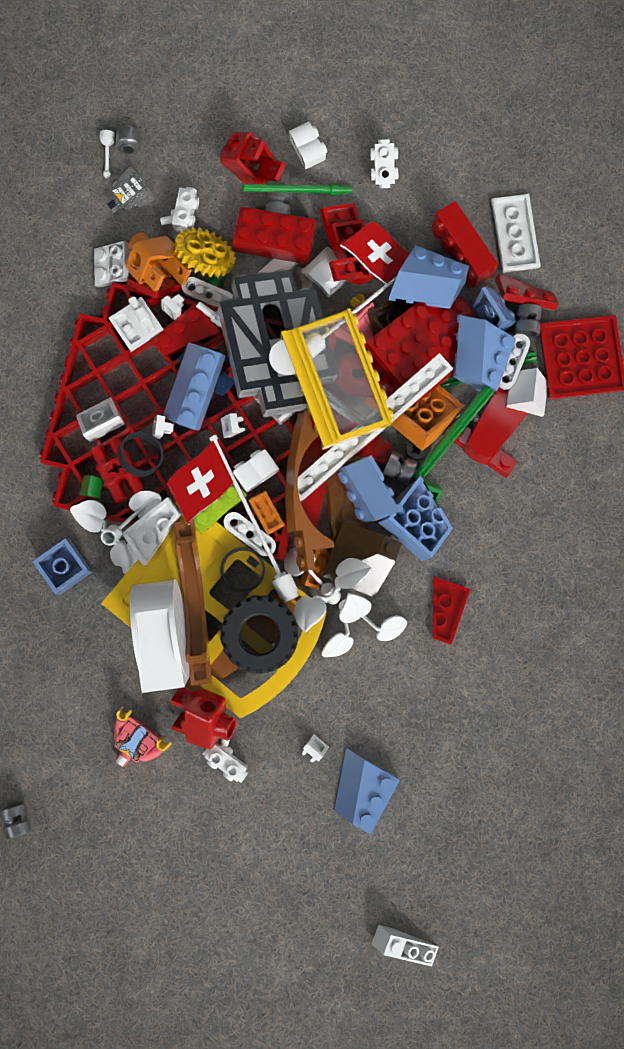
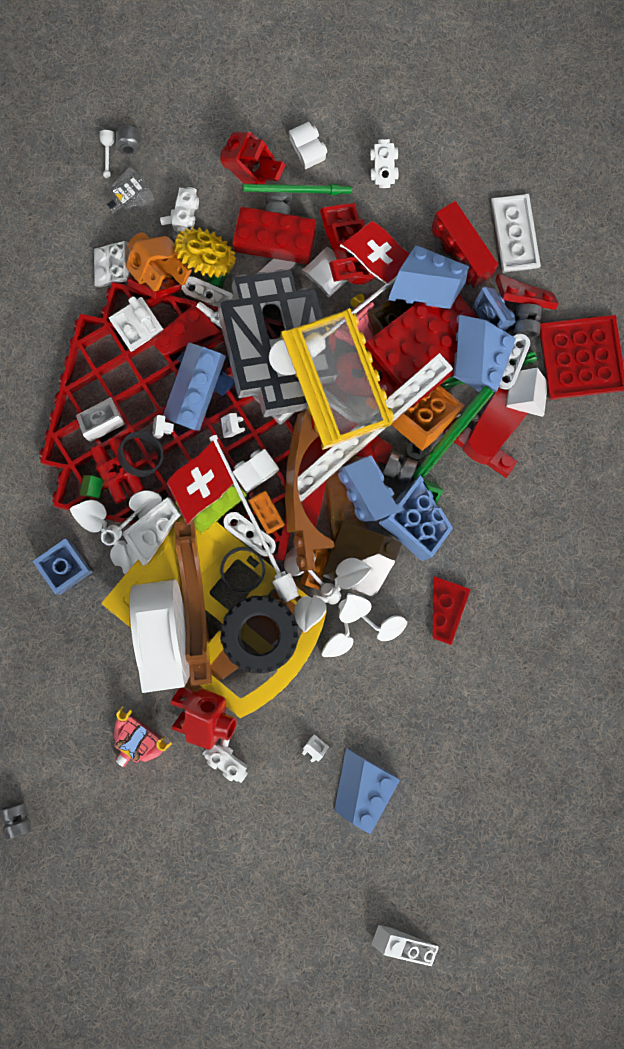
(172, 306): white tile -> none

